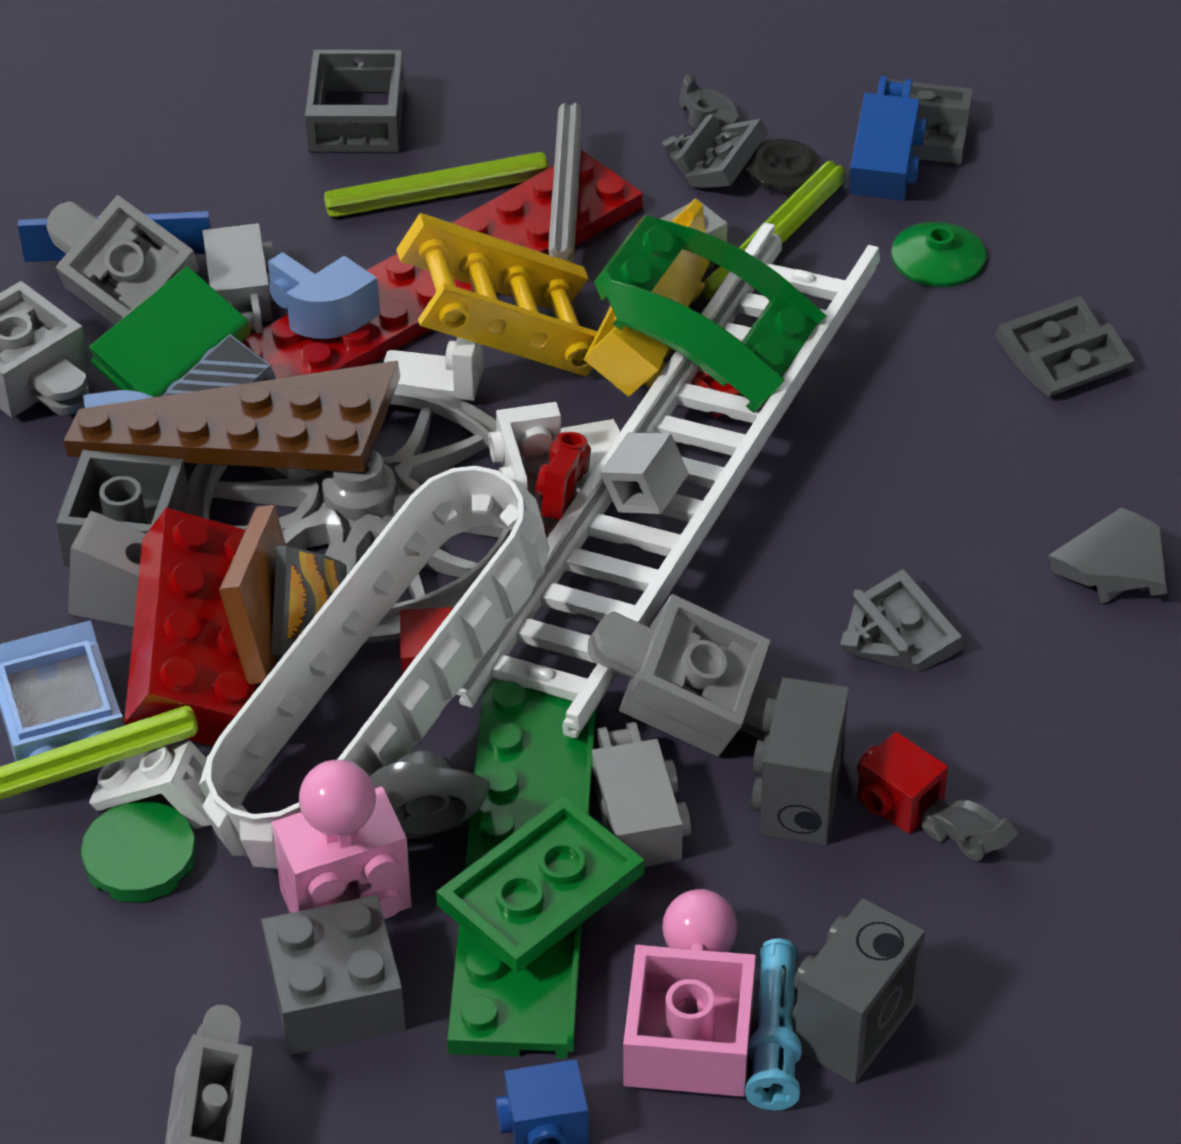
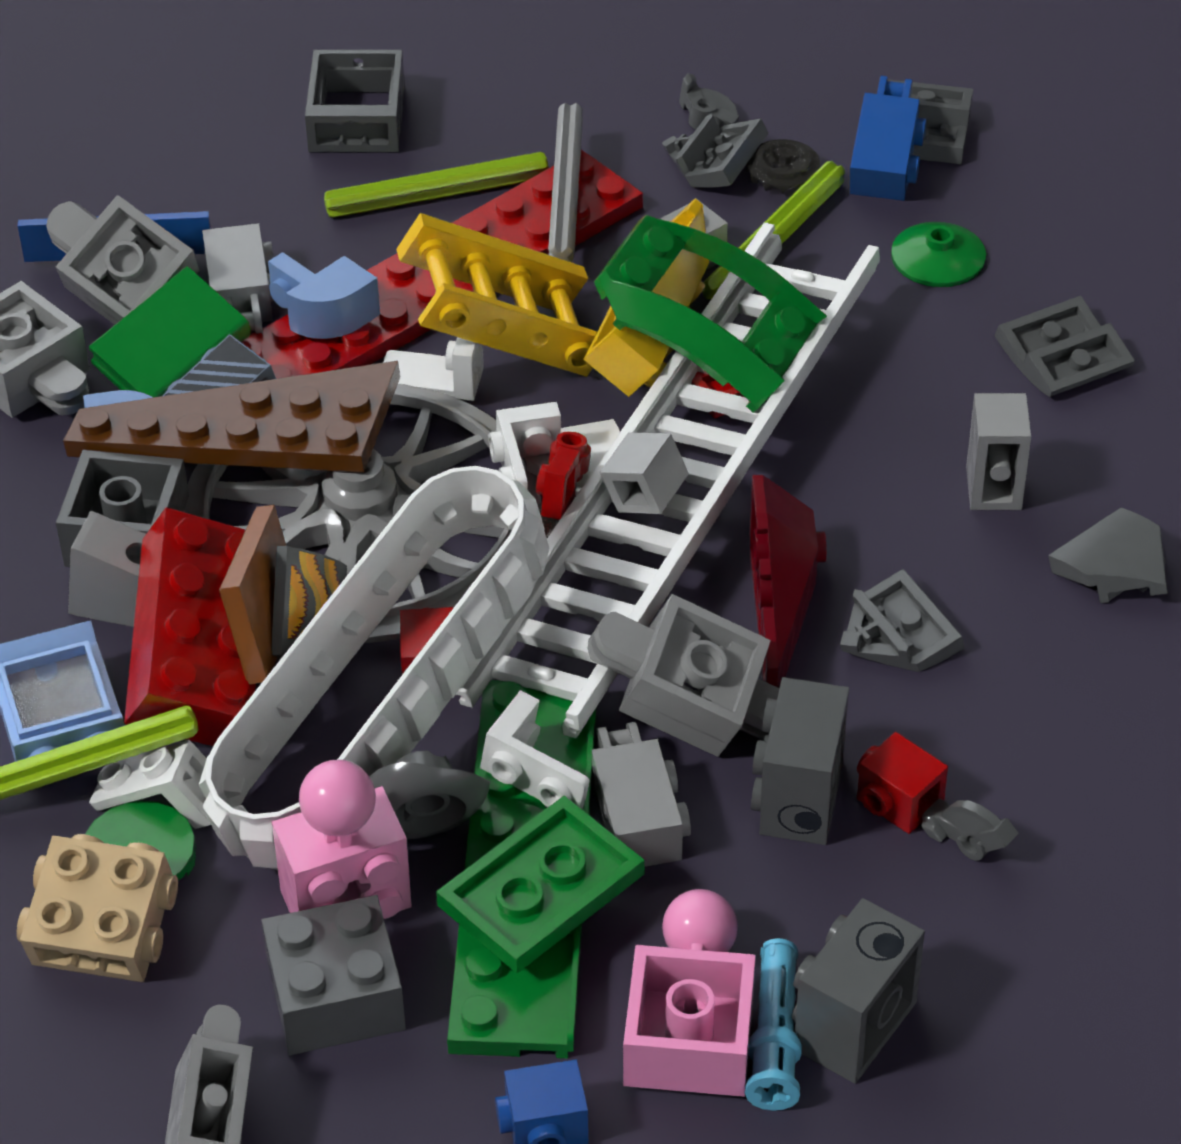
(98, 907): none -> tan brick
(514, 761): none -> white bracket
(783, 569): none -> dark red wedge
(998, 451): none -> light grey brick

